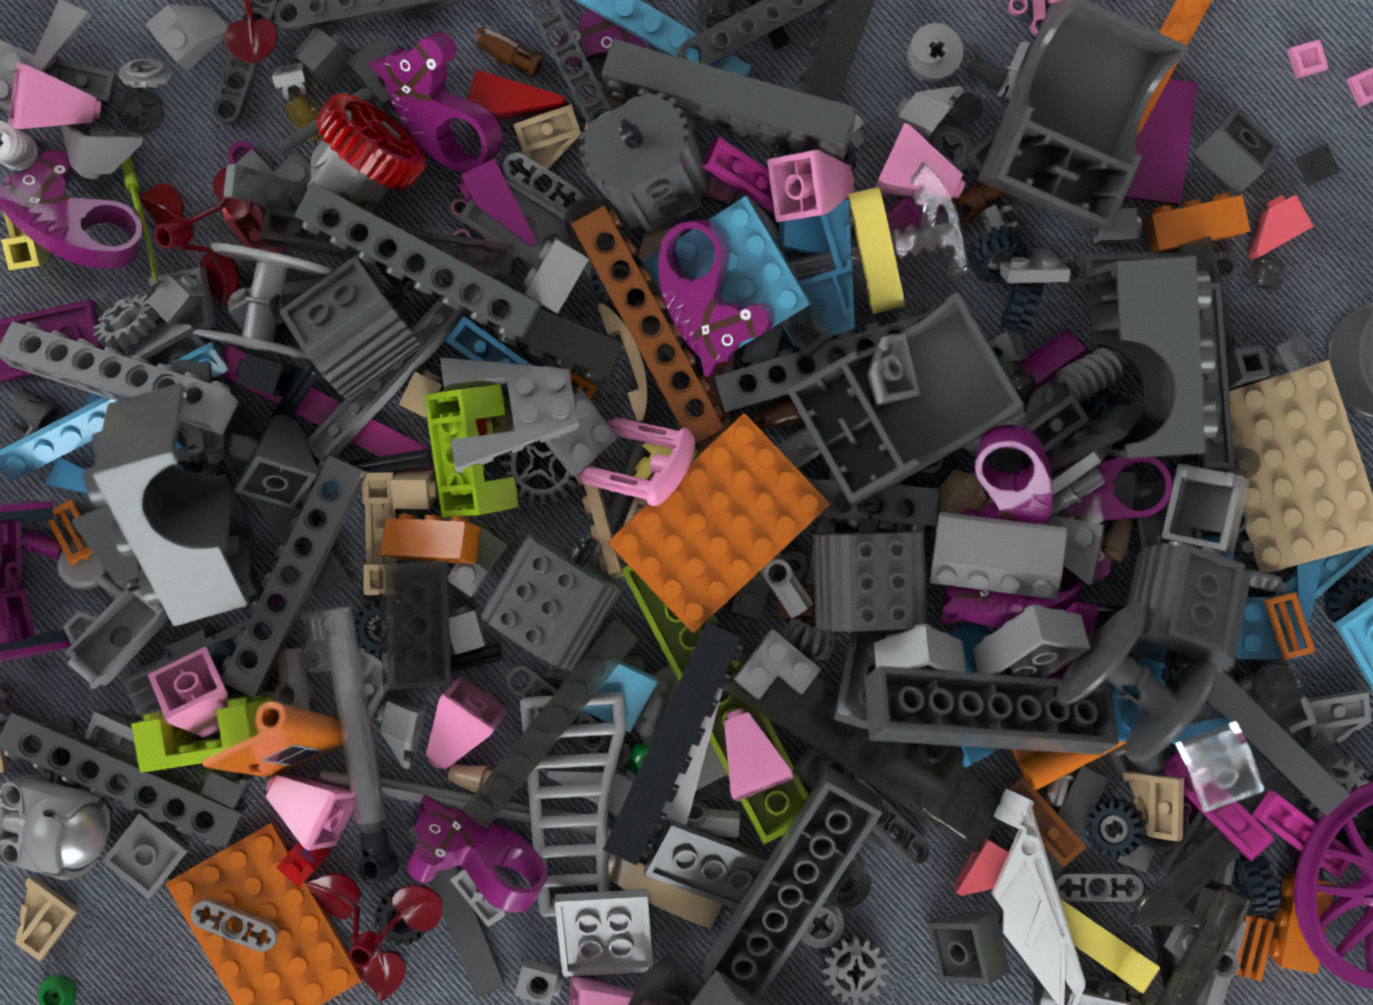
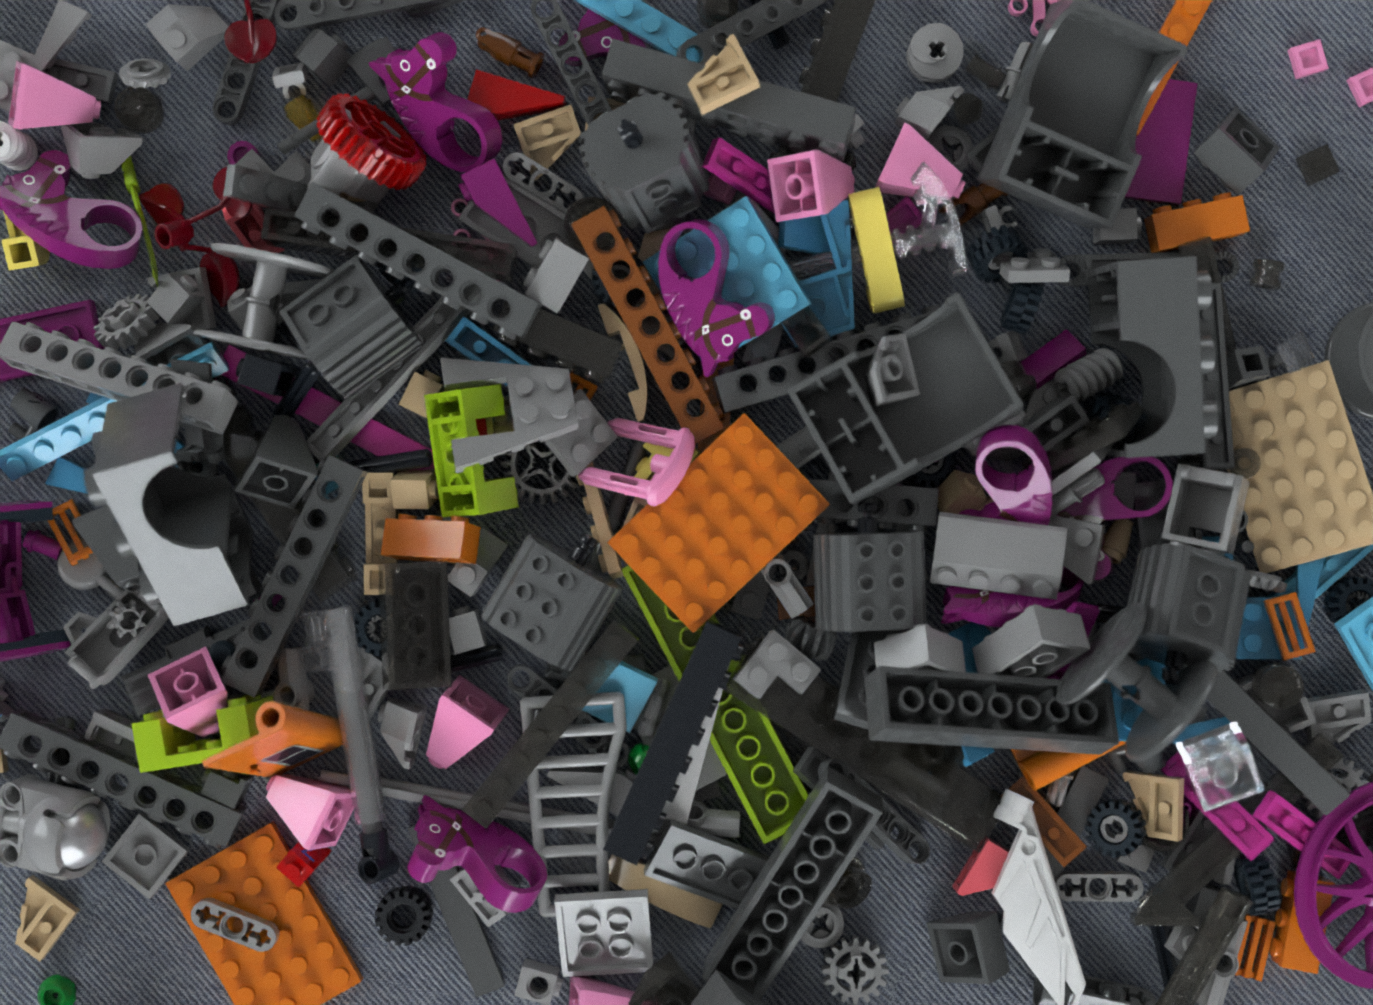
(117, 616): none -> light grey gear
(379, 969): dark red plant -> none
(468, 776): tan cone -> none
(723, 78): none -> tan wing
(751, 757): bright pink slope -> none
(781, 414): reddish brown piece -> none
(1109, 950): light yellow beam -> none
(1278, 225): coral slope -> none

